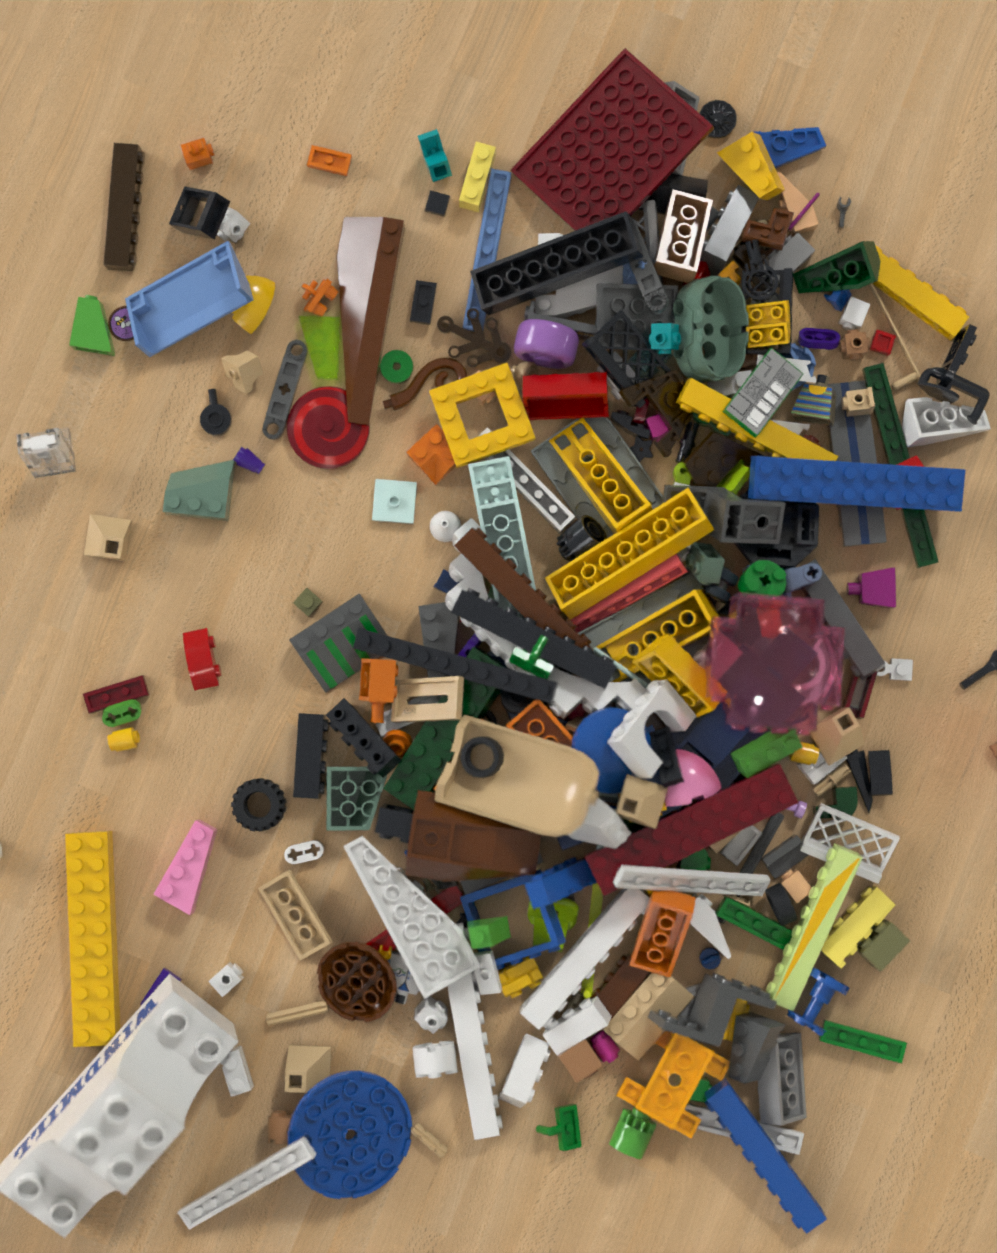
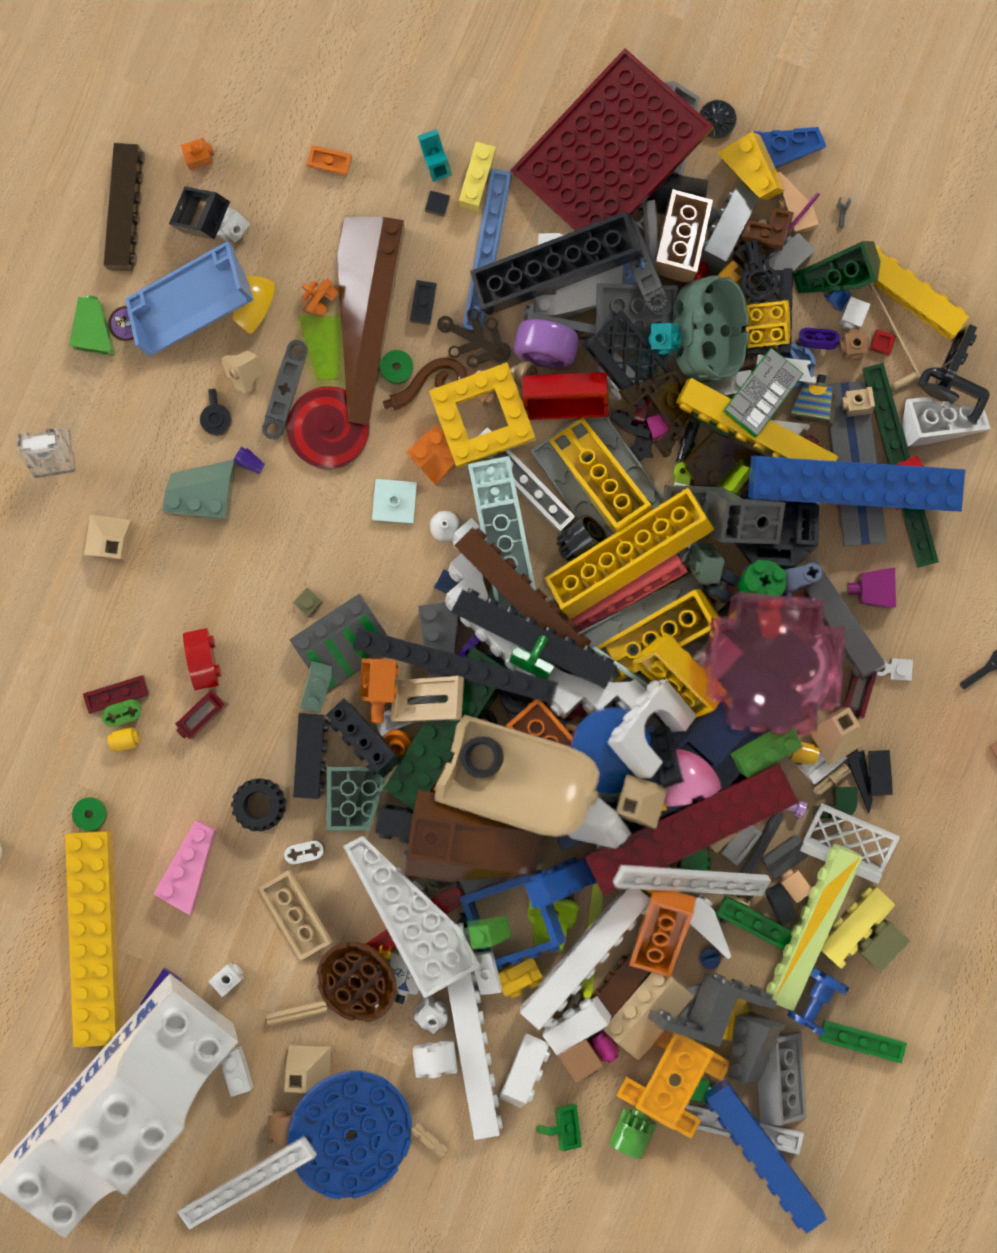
(99, 814): none -> green piece
(200, 715): none -> dark red window
(315, 687): none -> sand green brick

